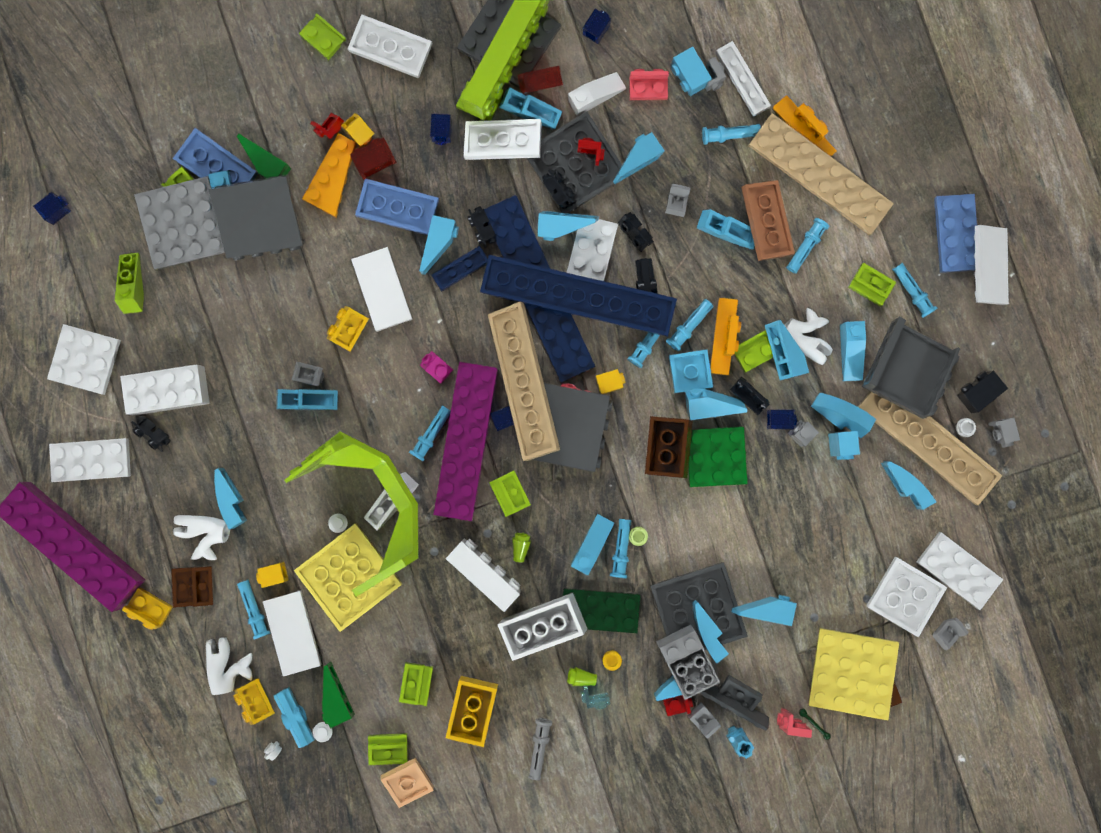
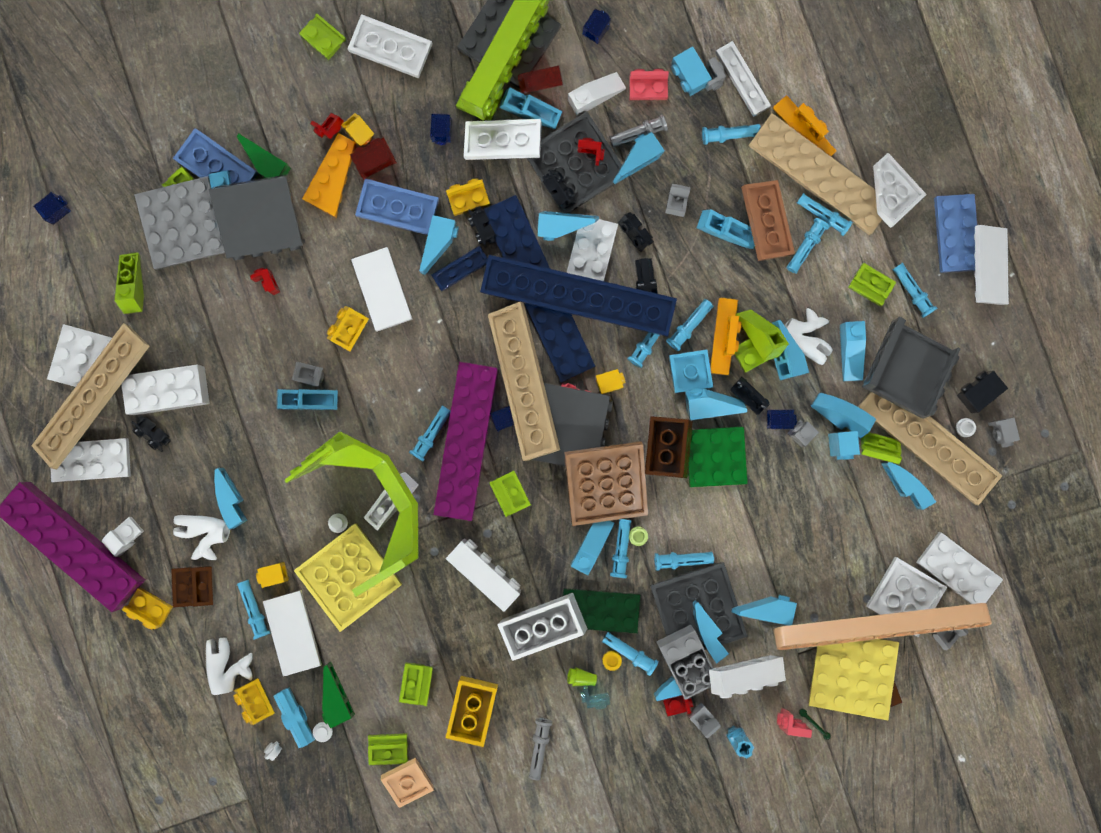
(90, 396): none -> tan plate
(122, 537): none -> white brick
(268, 283): none -> red bracket
(435, 367): dark pink bracket -> none
(467, 196): none -> yellow bracket
(520, 546): lime cone -> none
(606, 483): none -> medium nougat plate
(639, 658): none -> medium azure pin
(654, 126): none -> light grey pin
(673, 560): none -> medium azure pin
(740, 700): dark grey bracket -> none
(747, 675): none -> white brick
(763, 334): none -> lime slope
(833, 220): none -> medium azure pin
(881, 447): none -> lime plate
(882, 626): none -> light nougat beam
(894, 190): none -> white plate

